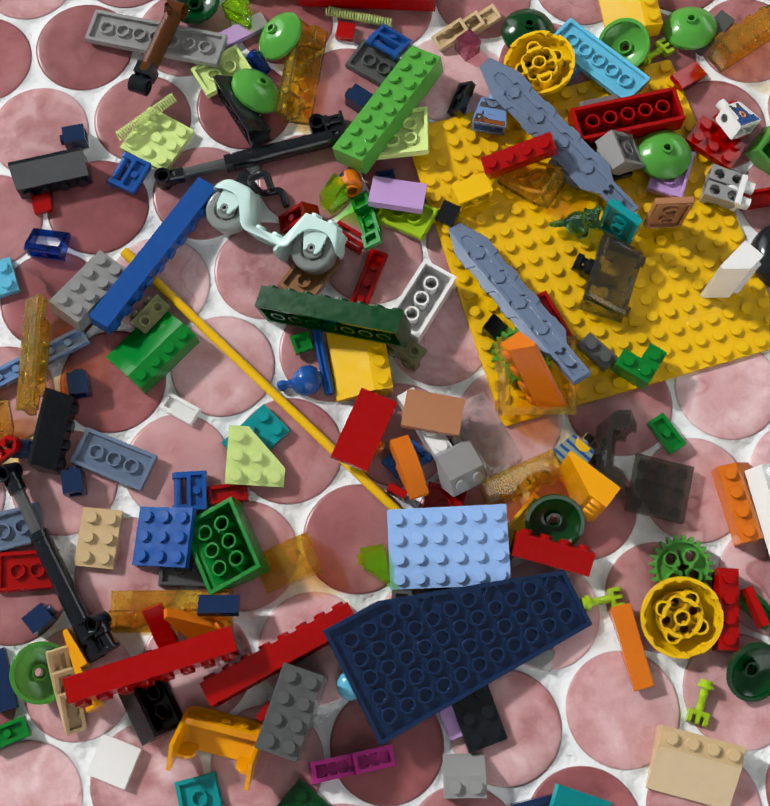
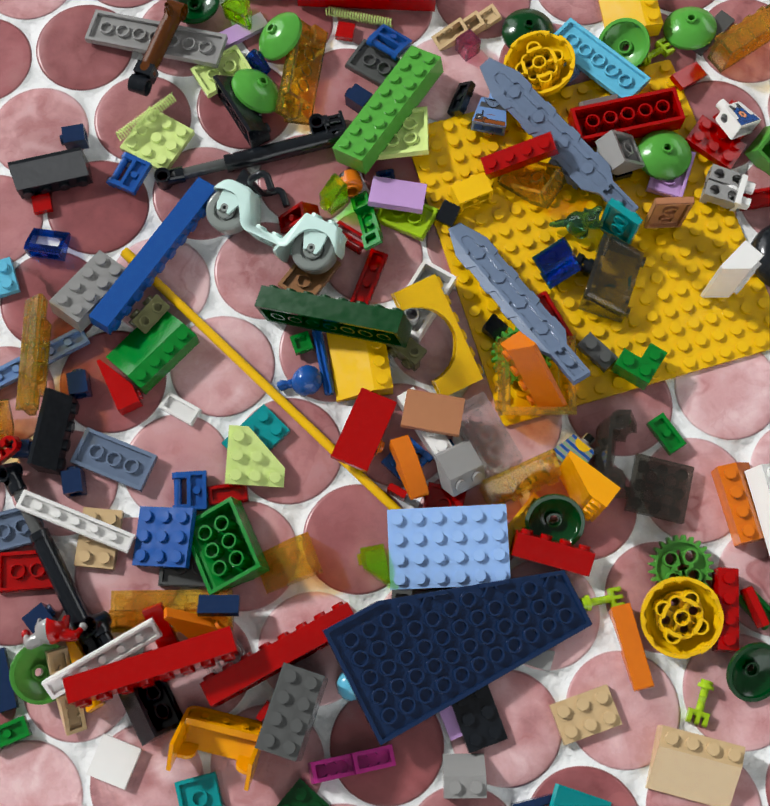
(52, 632): none -> piece
(75, 521): none -> white tile
(110, 652): none -> white tile
(122, 391): none -> red slope
(462, 367): none -> yellow arch
(557, 263): none -> clear blue slope
(585, 714): none -> tan plate

